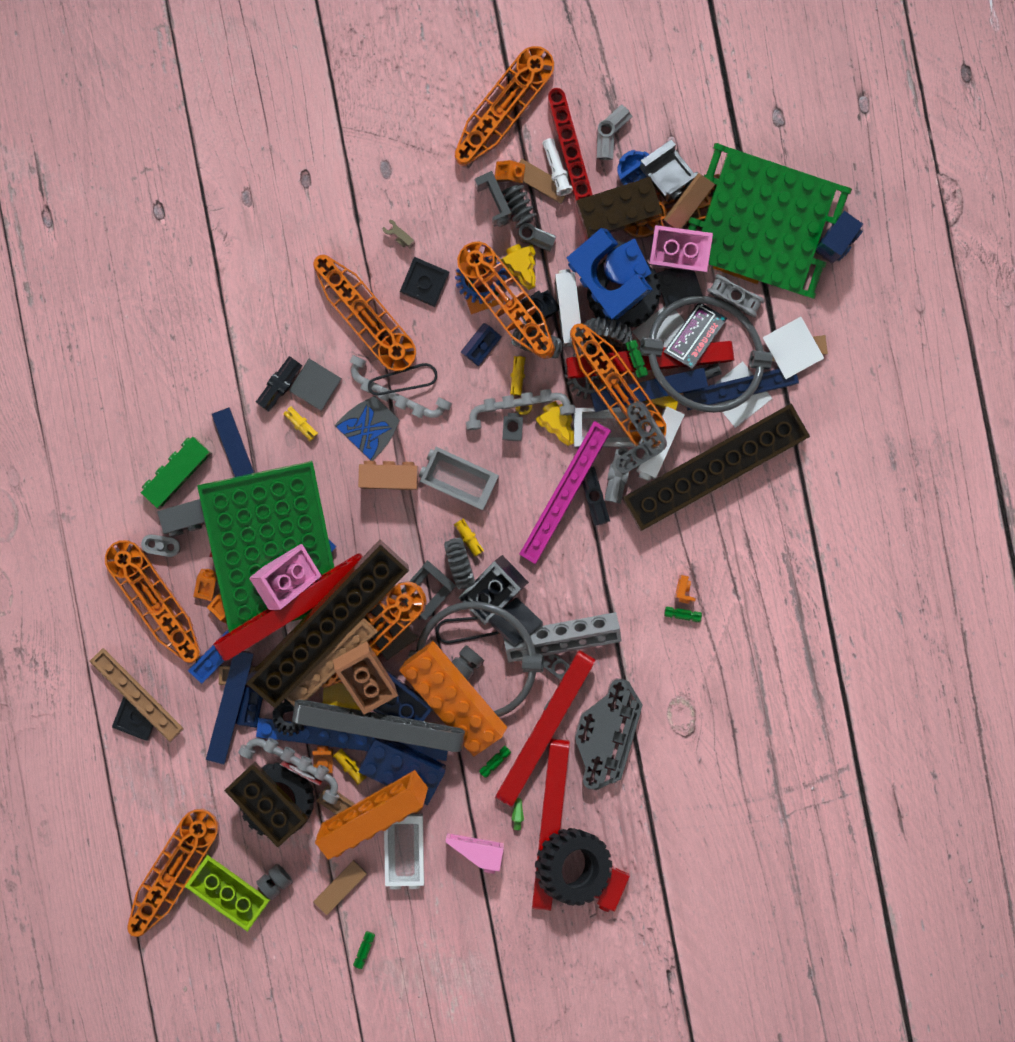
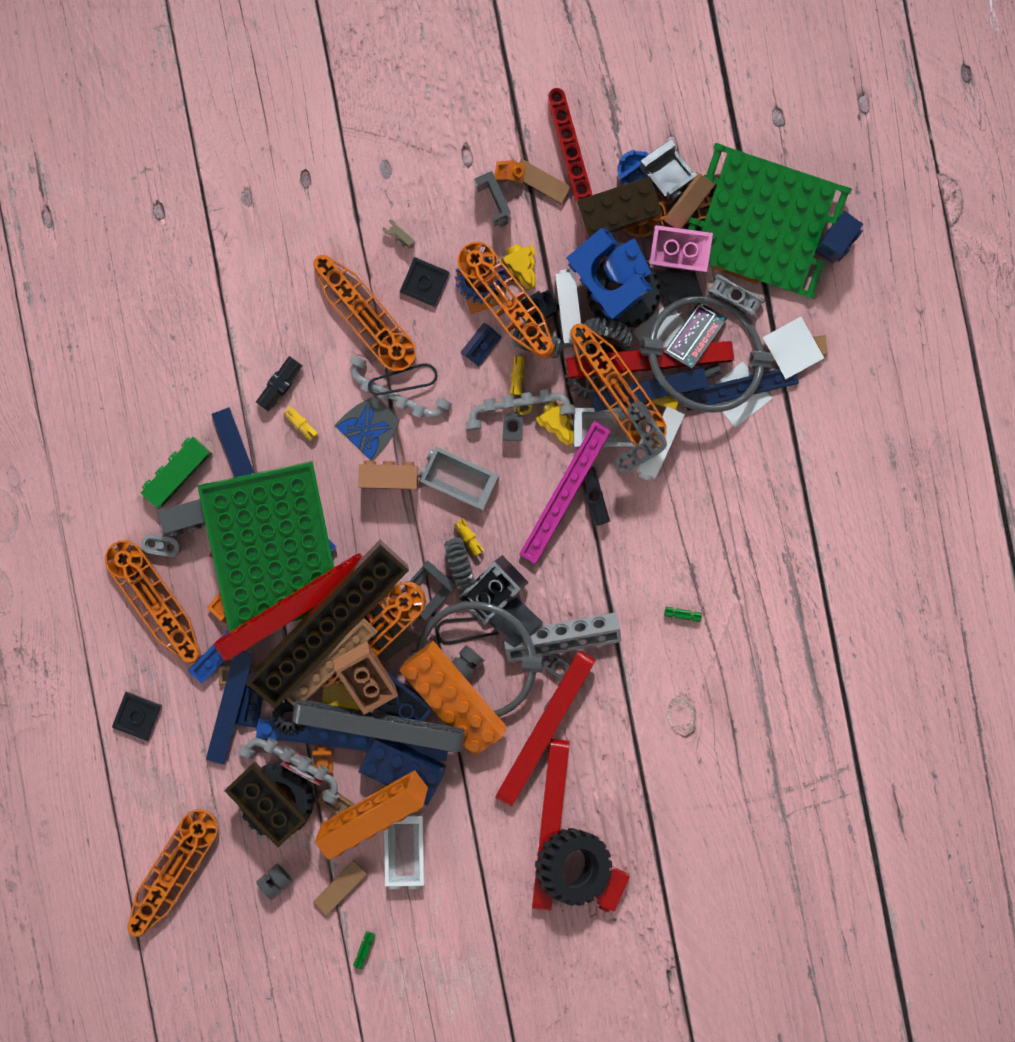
(136, 695): medium nougat tile -> none
(205, 584): orange bracket -> none
(227, 893): lime brick -> none
(285, 578): bright pink slope -> none
(315, 384): dark grey tile -> none
(349, 766): yellow pin -> none
(481, 852): bright pink slope -> none
(495, 761): green axle -> none
(496, 114): orange beam -> none
(517, 815): bright green bar -> none
(518, 205): dark grey piece -> none
(538, 238): dark grey piece -> none
(558, 175): white pin -> none
(604, 731): dark grey connector -> none
(614, 121): light grey piece -> none
(616, 478): light grey piece -> none
(636, 359): green axle -> none
(682, 587): orange bracket -> none
(716, 467): dark brown brick -> none

